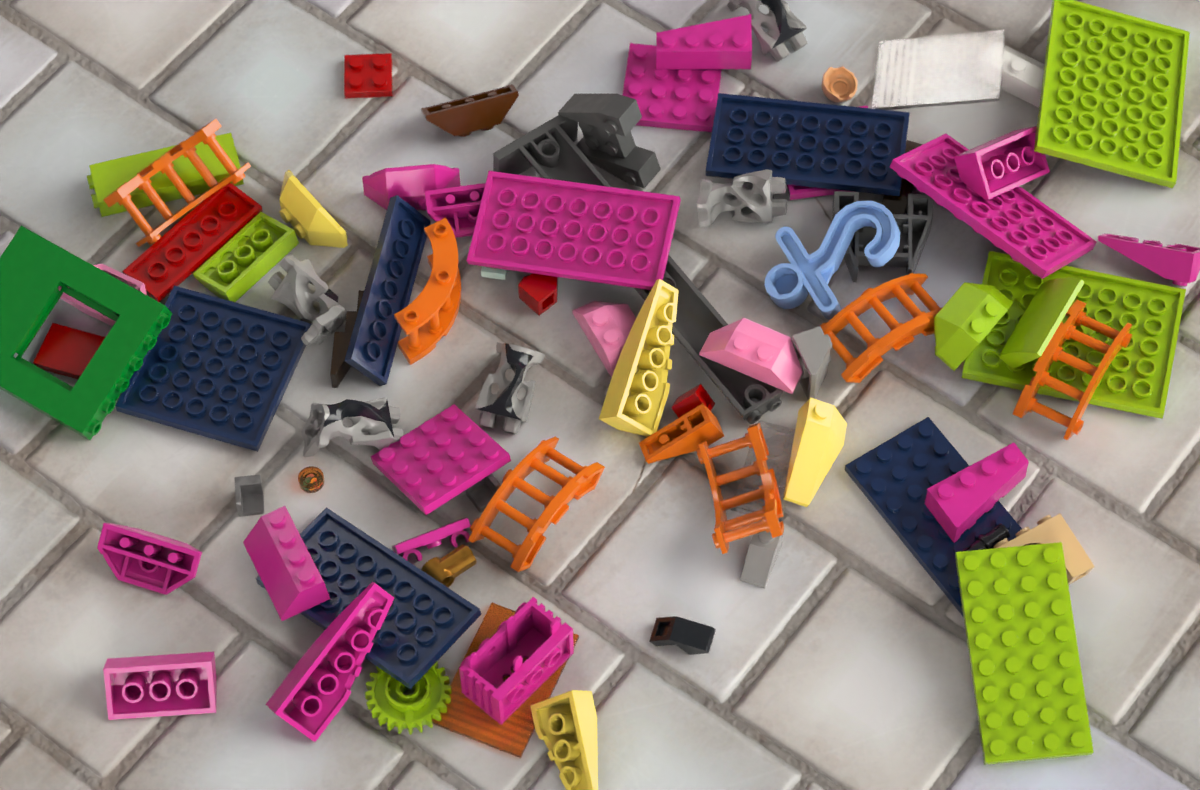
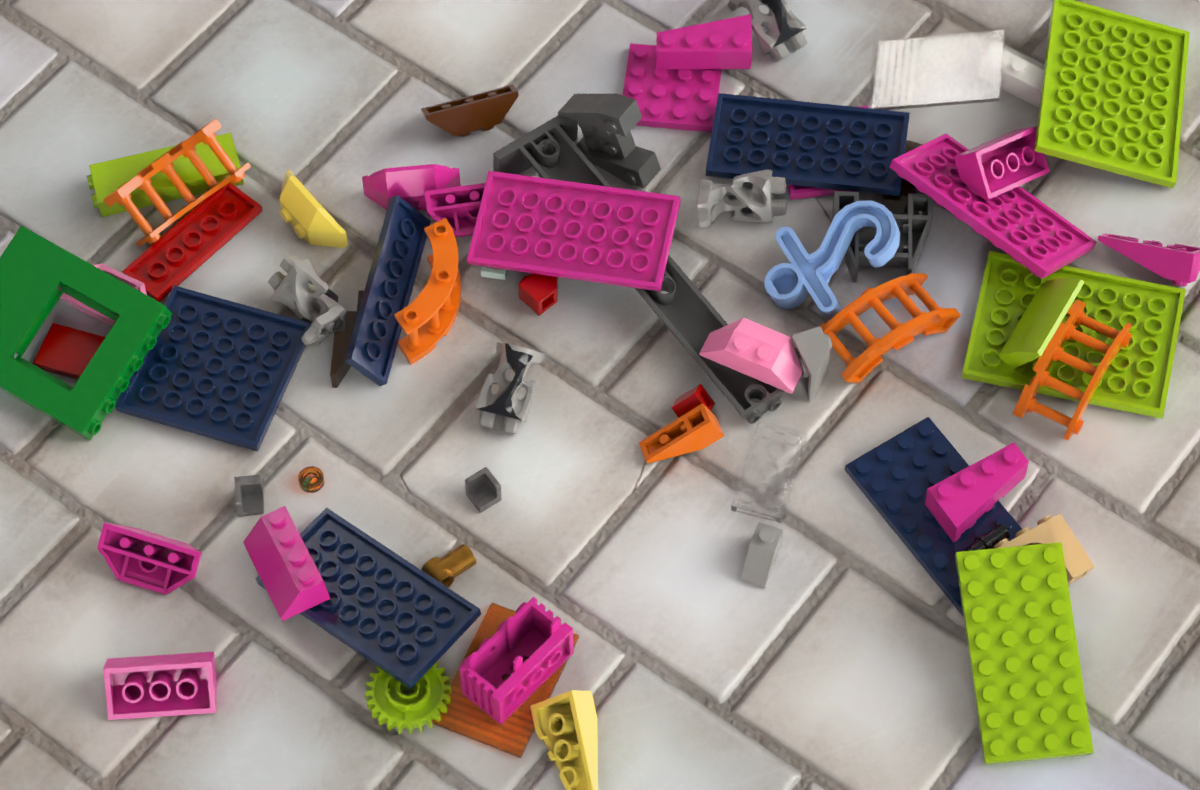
(246, 257): lime slope -> none
(327, 670): dark pink wedge -> none
(368, 75): red plate -> none
(368, 416): light grey hips -> none
(433, 538): dark pink plate -> none
(440, 459): dark pink plate -> none
(555, 506): orange fence -> none
(606, 329): bright pink wedge -> none
(641, 373): light yellow wedge -> none
(686, 634): black slope -> none
(767, 491): orange fence -> none
(815, 447): light yellow wedge -> none
(839, 84): light nougat hair -> none
(967, 321): lime wedge -> none

